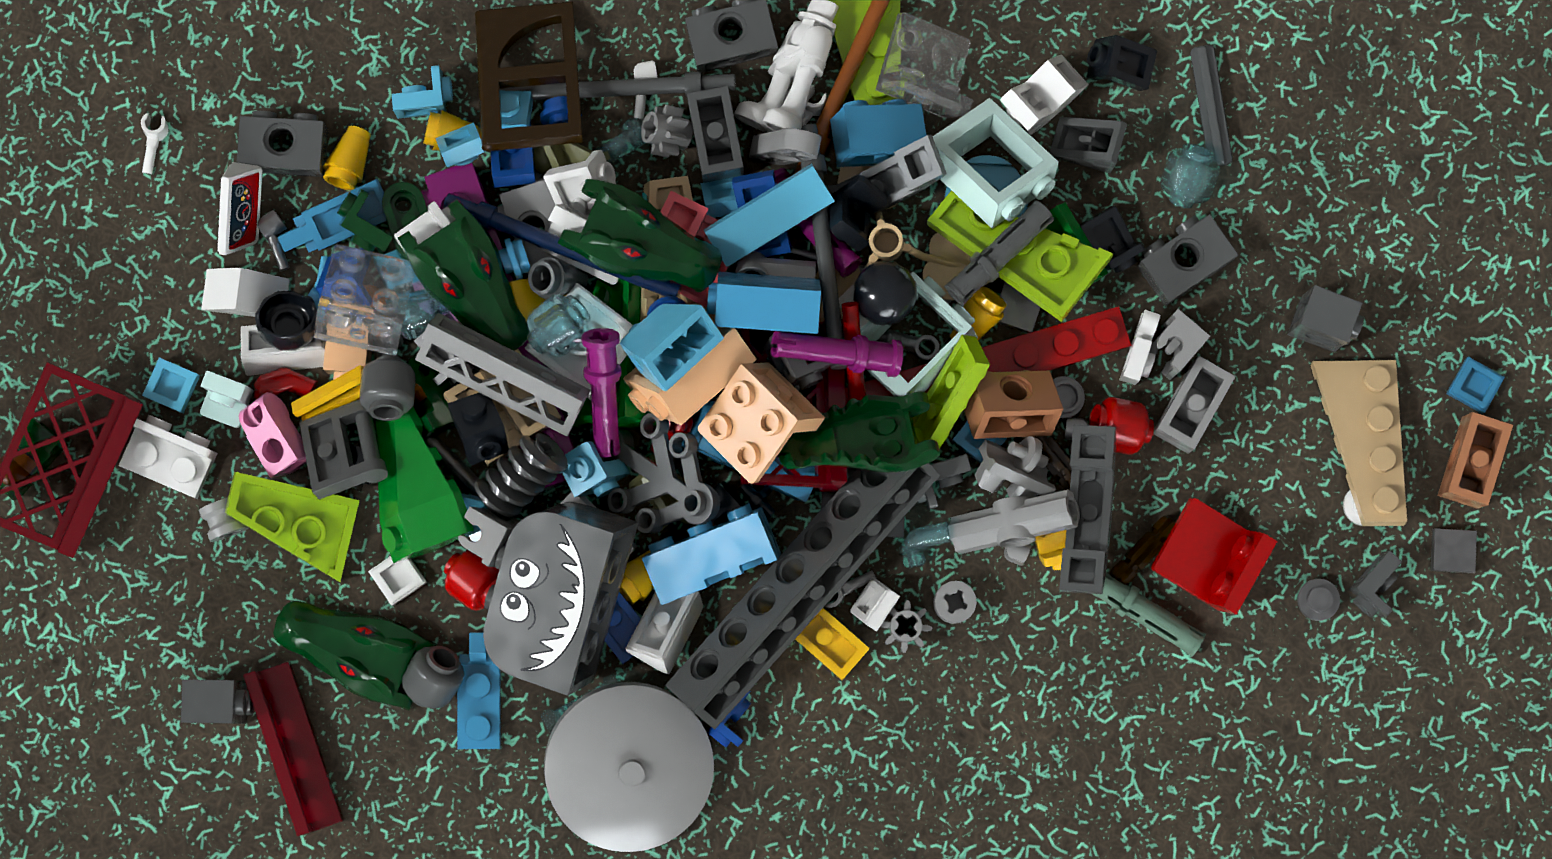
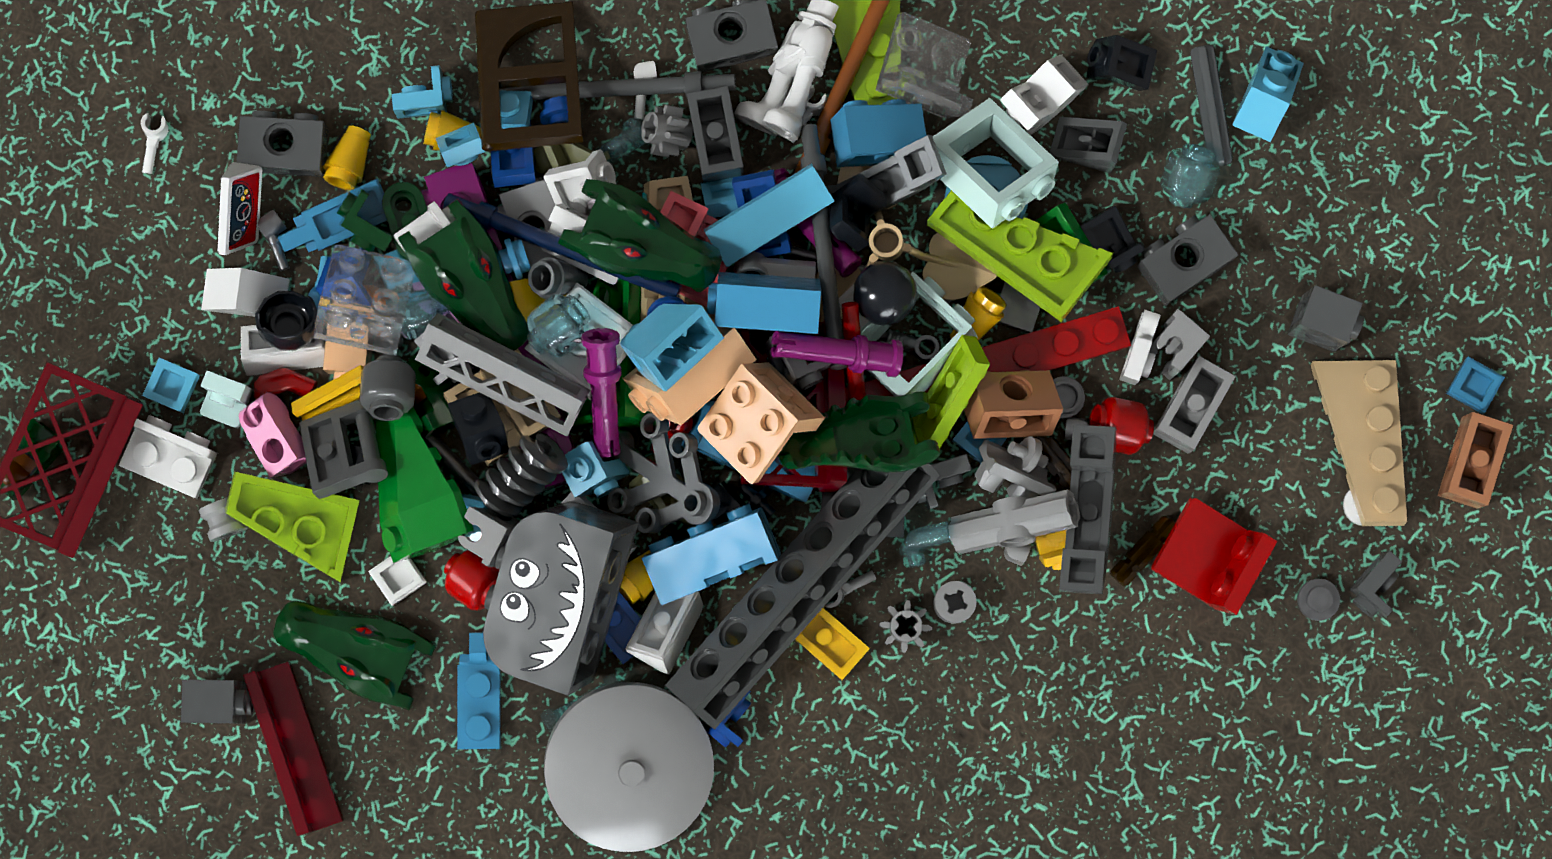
(433, 677): dark grey head -> none
(785, 146): light grey beam -> none
(874, 604): white tile -> none
(991, 260): dark grey pin -> none
(1152, 616): sand green pin -> none
(1268, 93): none -> medium azure slope
(1453, 550): flat silver tile -> none

